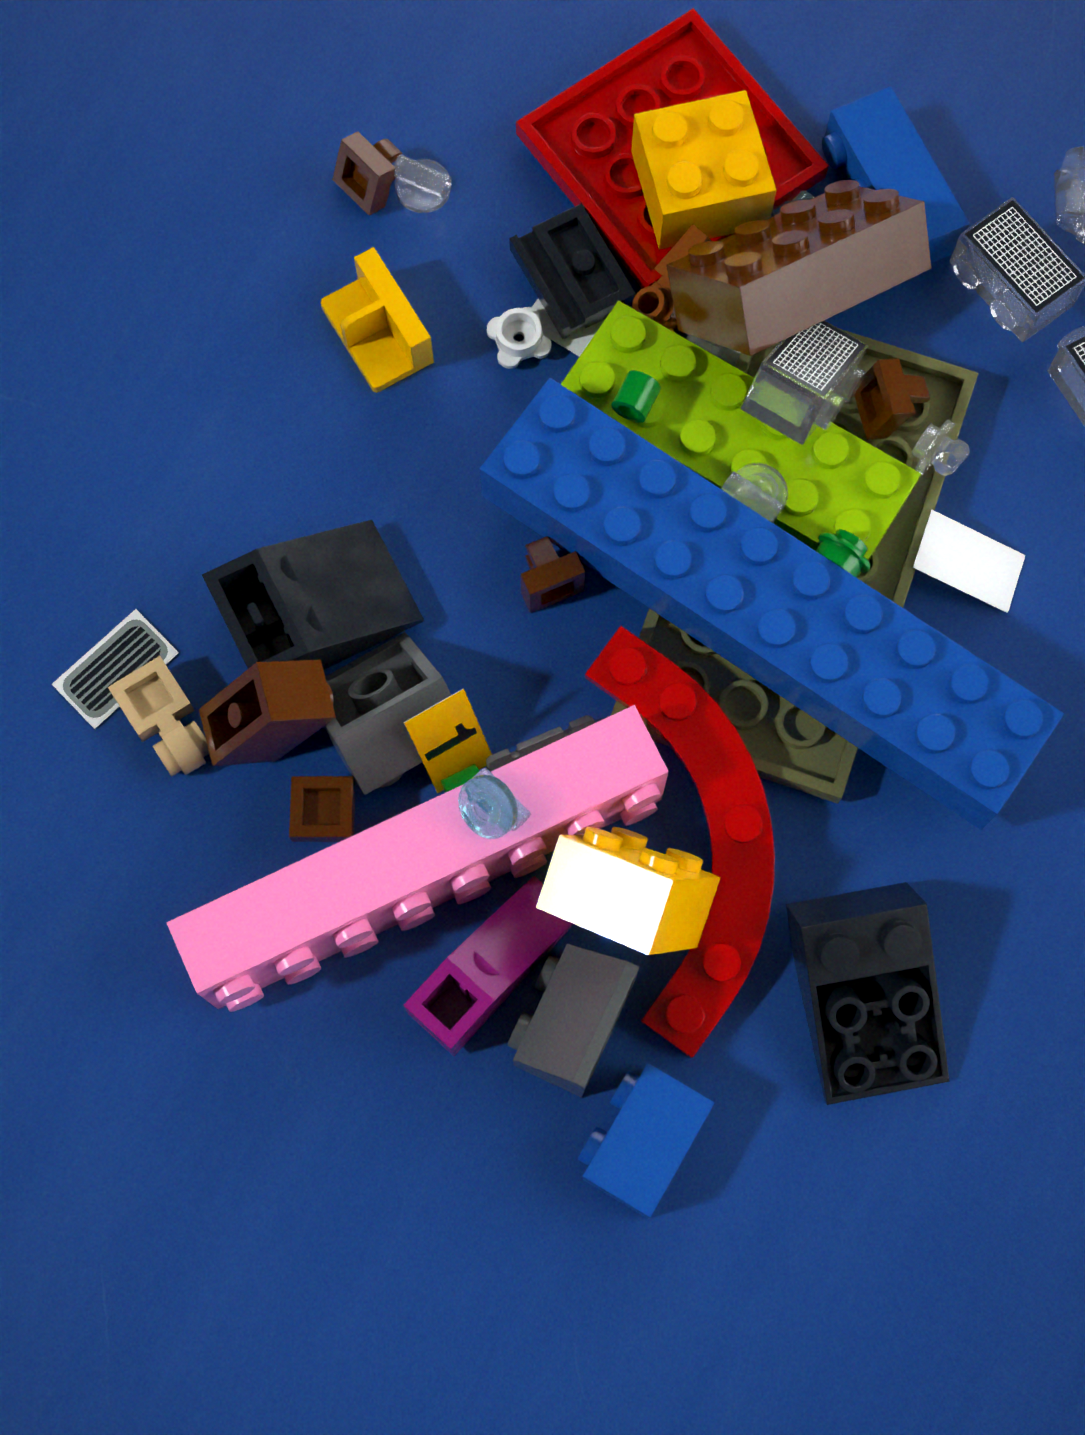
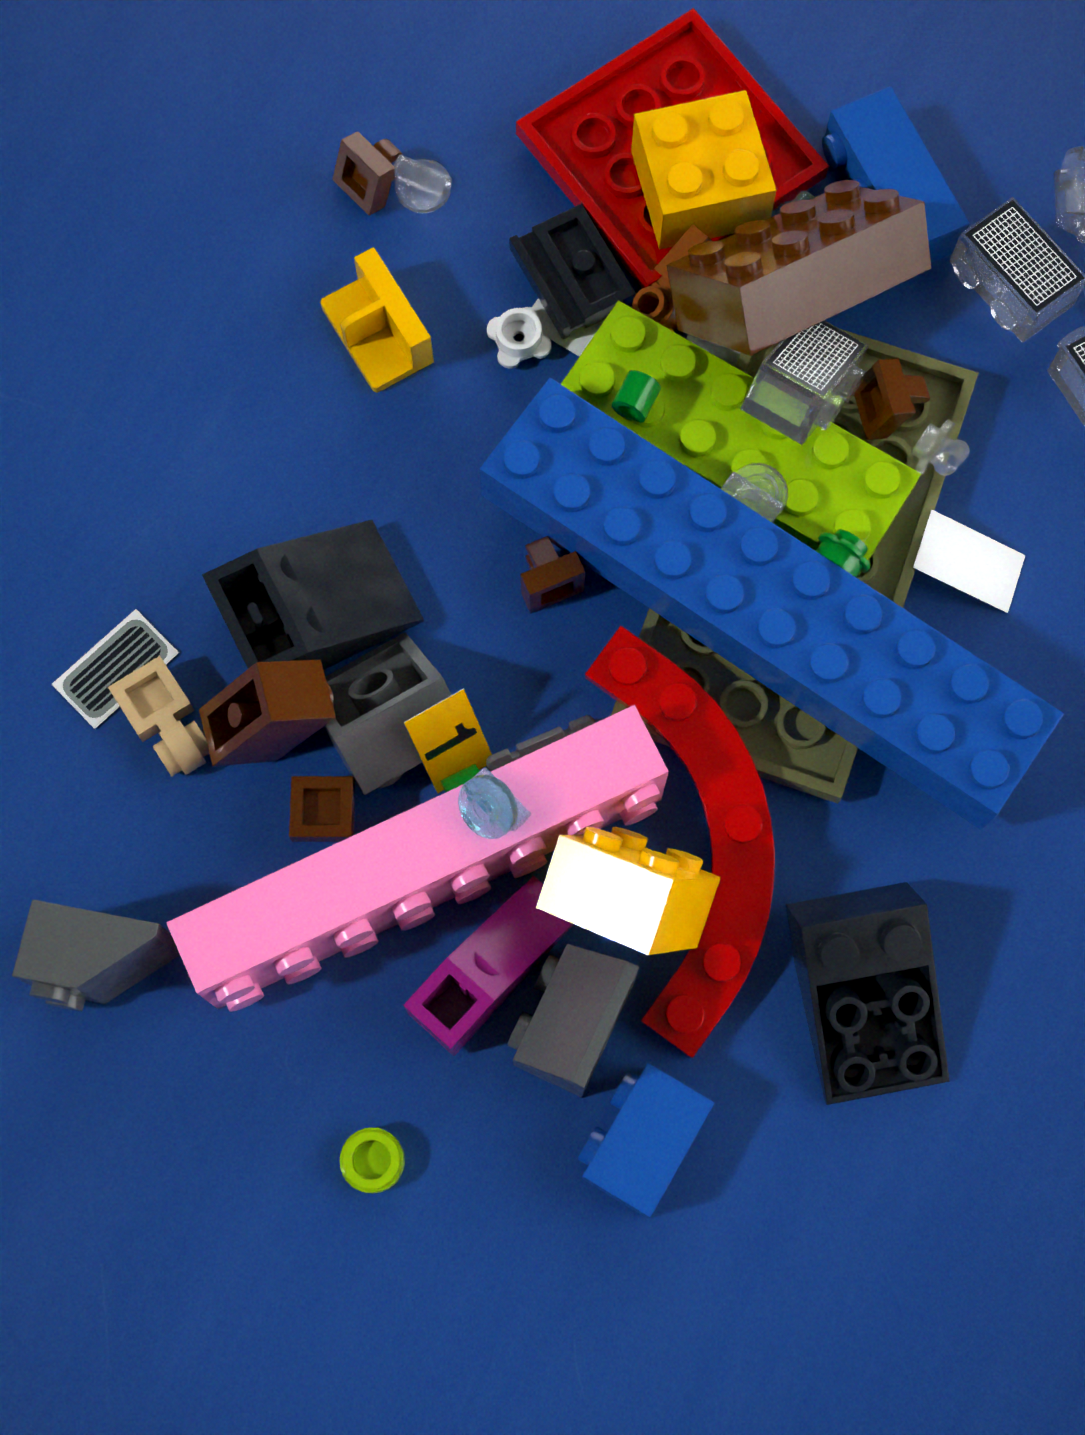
(87, 954): none -> dark grey slope
(372, 1160): none -> lime tile

